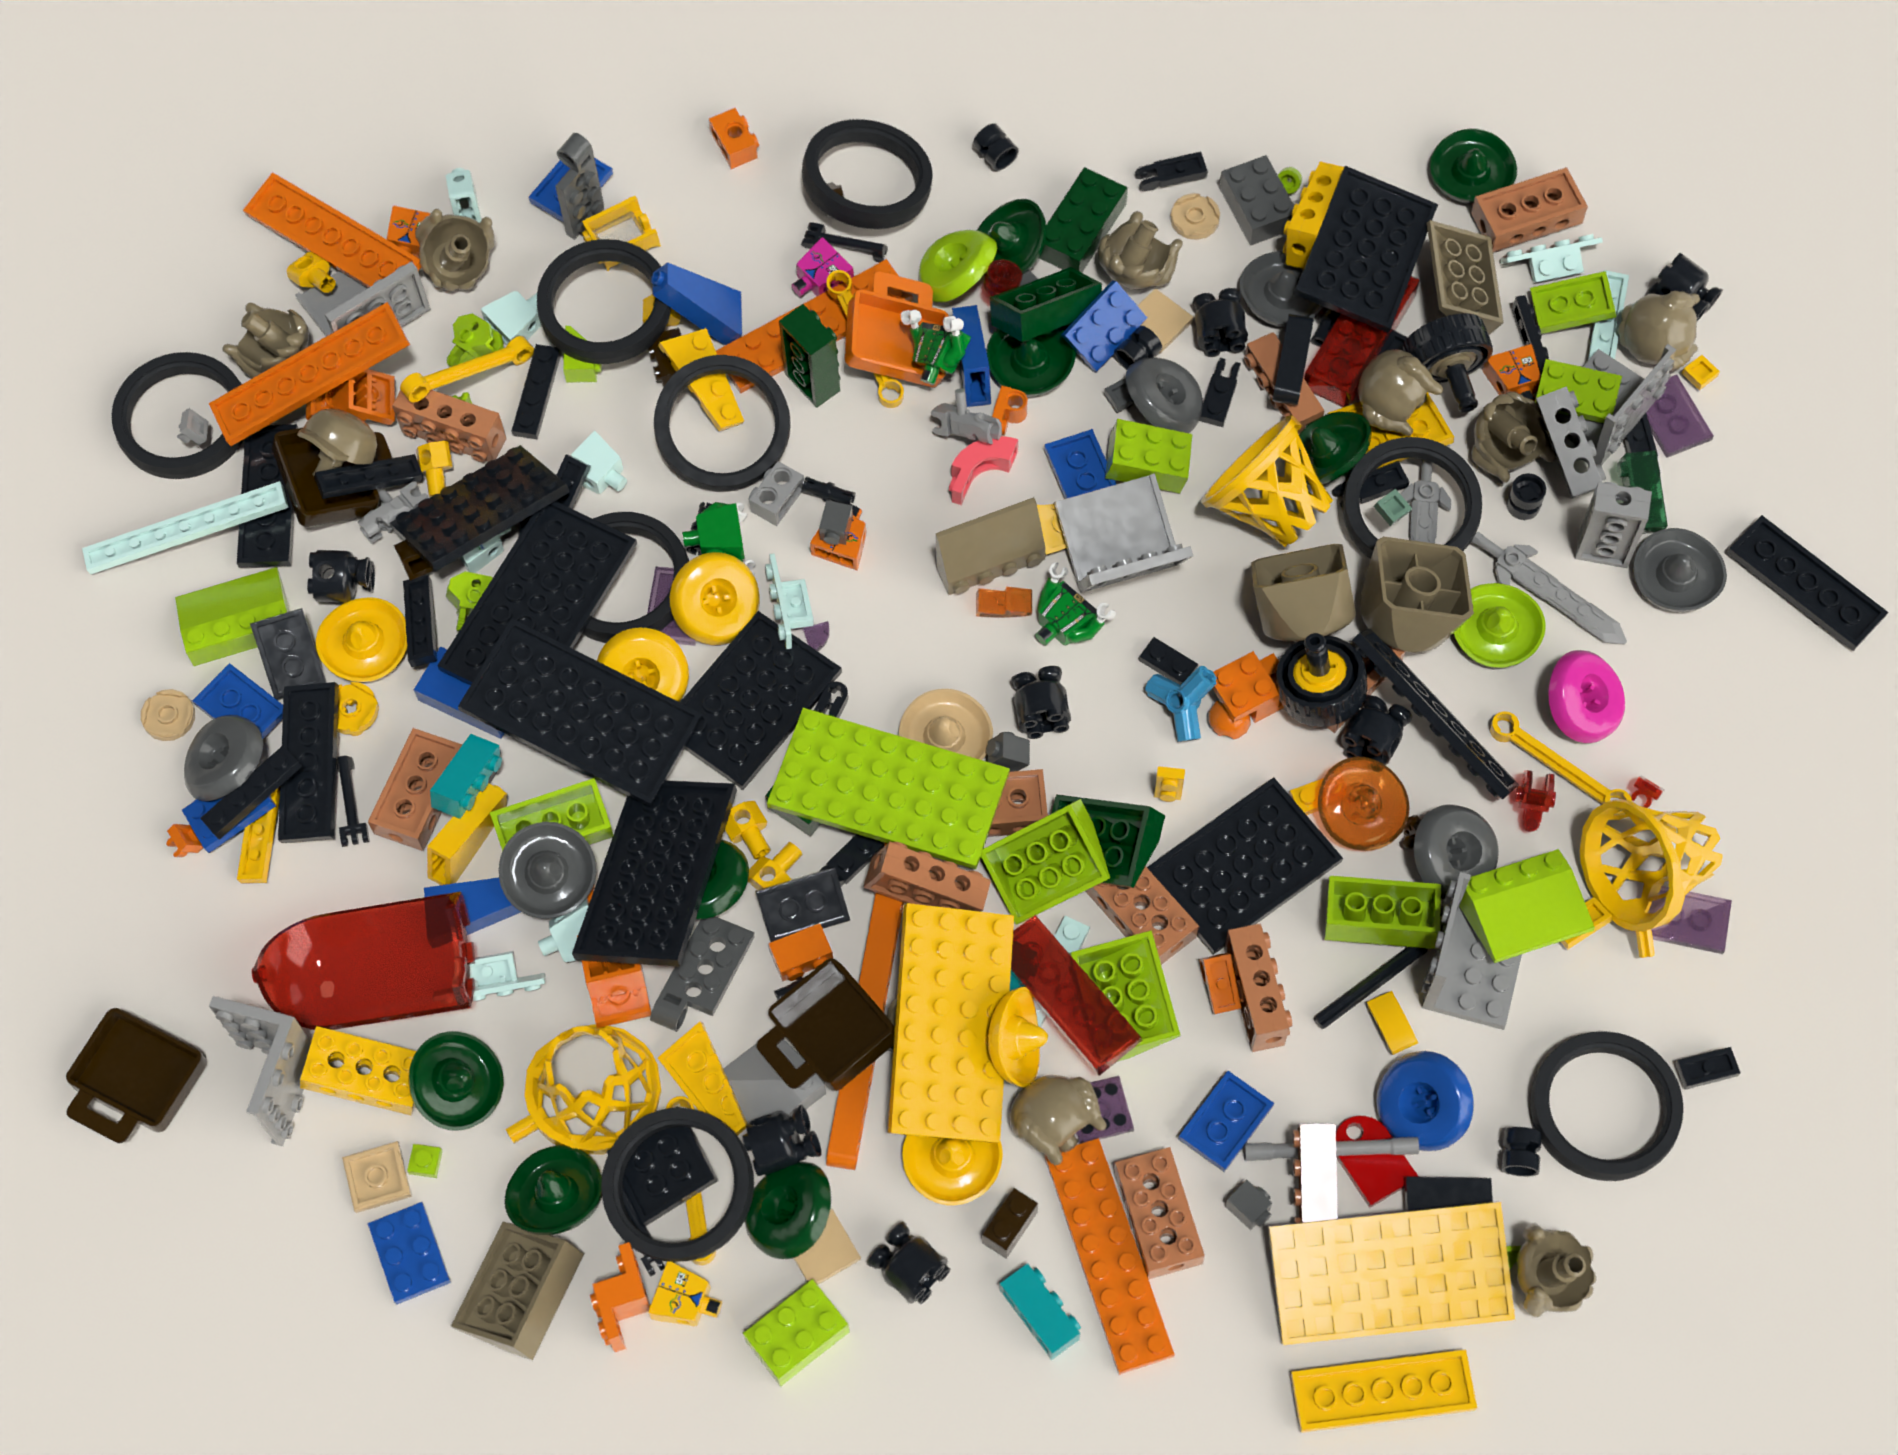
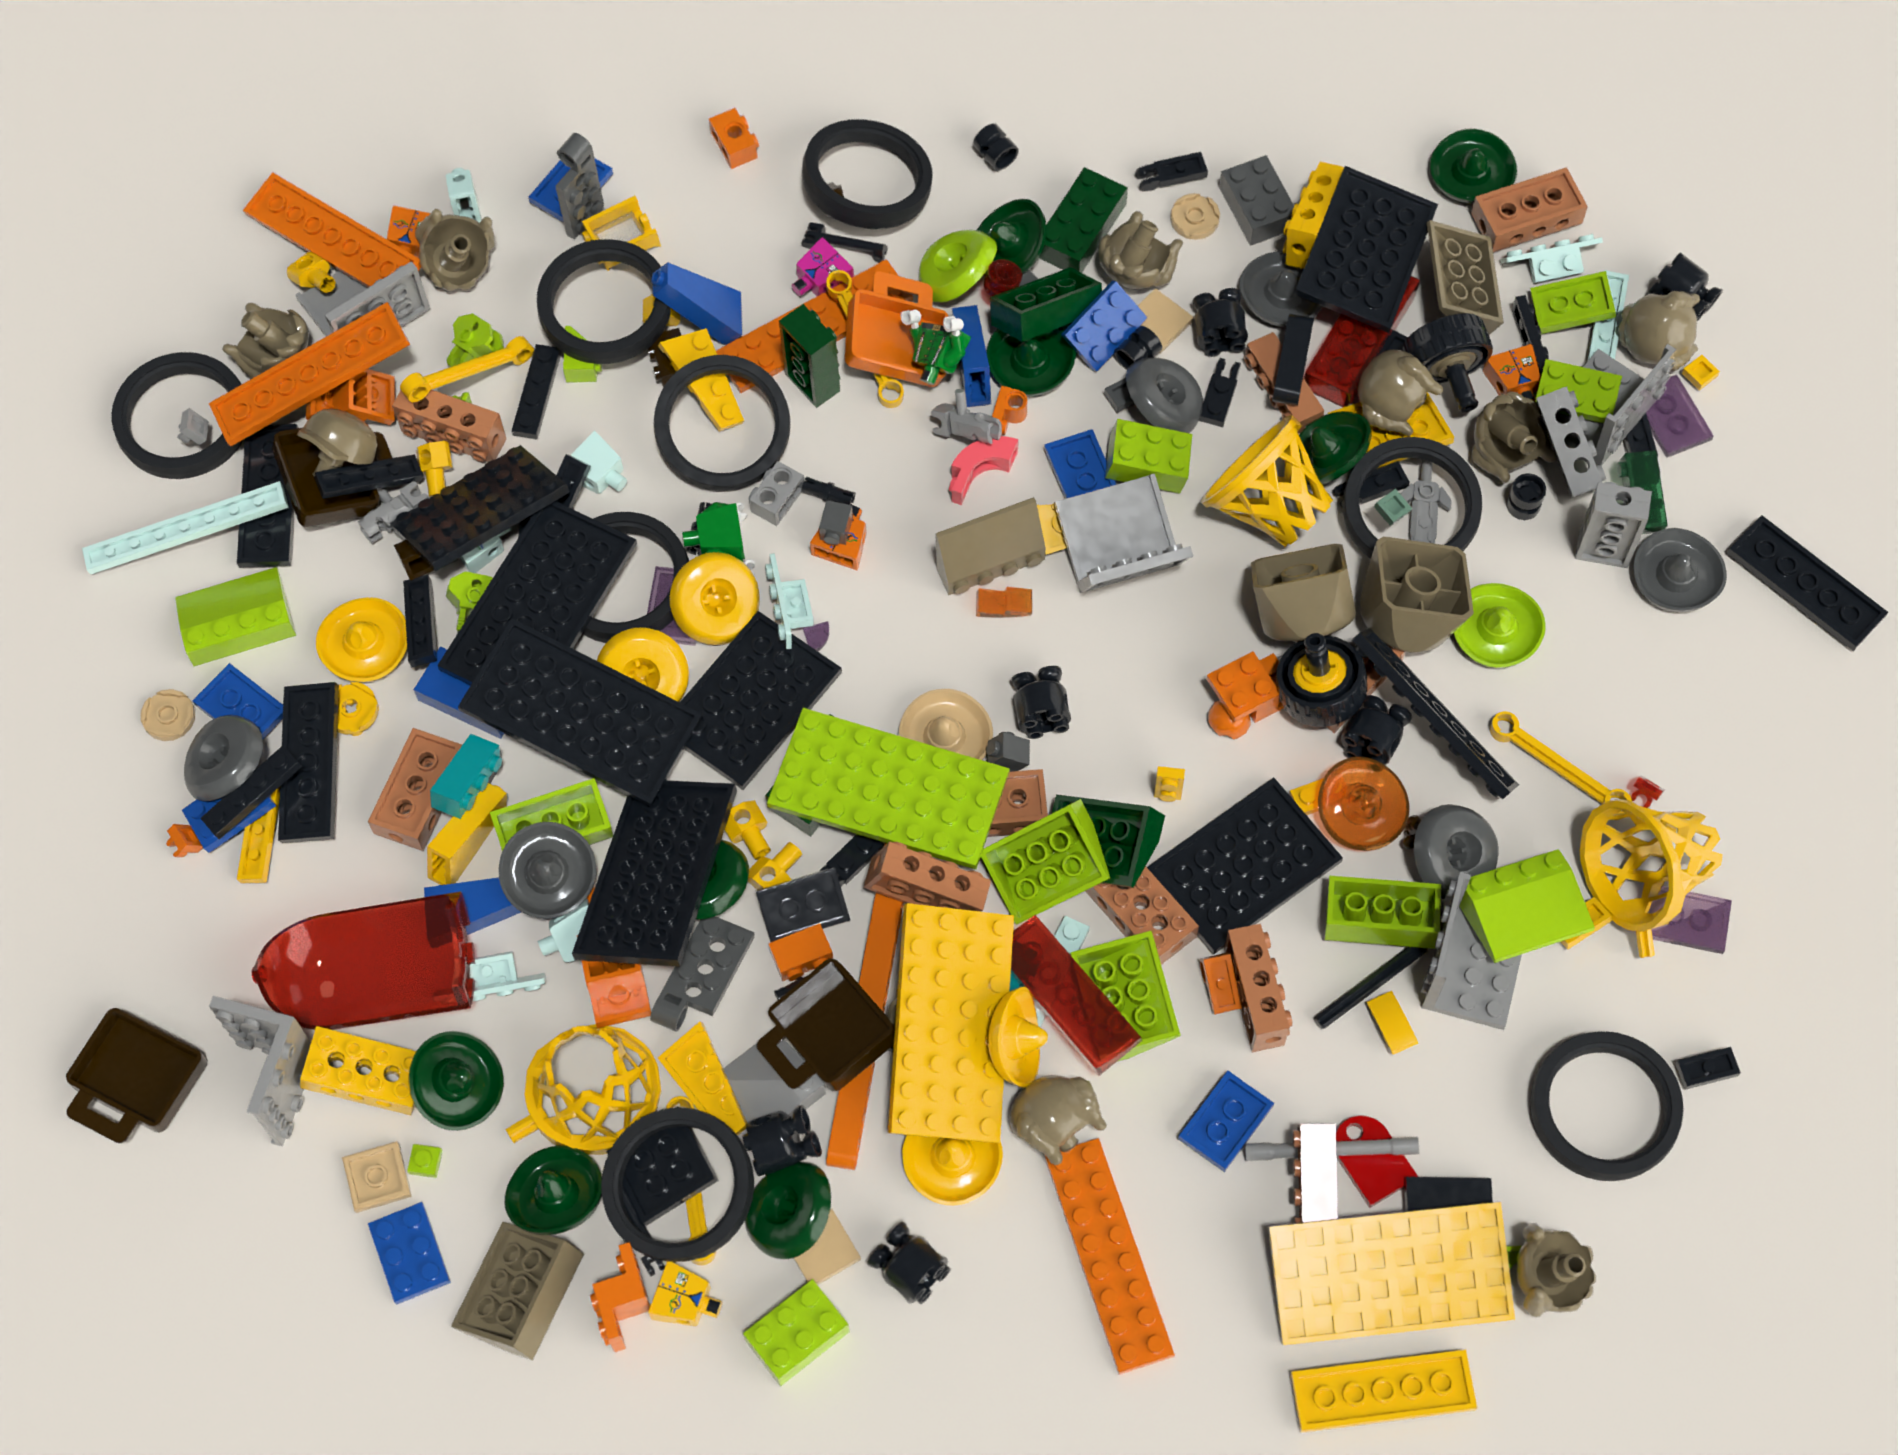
(287, 651): black tile -> none
(344, 765): black hinge -> none
(347, 573): black piece -> none
(513, 316): light aqua torso -> none
(826, 698): black beam -> none
(1010, 1223): dark brown brick -> none
(1040, 1310): teal brick -> none
(1066, 613): green torso -> none
(1113, 1111): clear purple tile -> none
(1167, 661): black plate -> none
(1169, 1197): nougat brick -> none
(1183, 699): dark azure piece -> none
(1250, 1205): dark grey brick -> none
(1291, 179): lime tile -> none
(1326, 323): black pin -> none
(1425, 1099): blue hat -> none
(1515, 563): light grey sword -> none
(1521, 1151): black wheel -> none
(1533, 800): clear red hinge -> none
(1586, 697): dark pink hat -> none

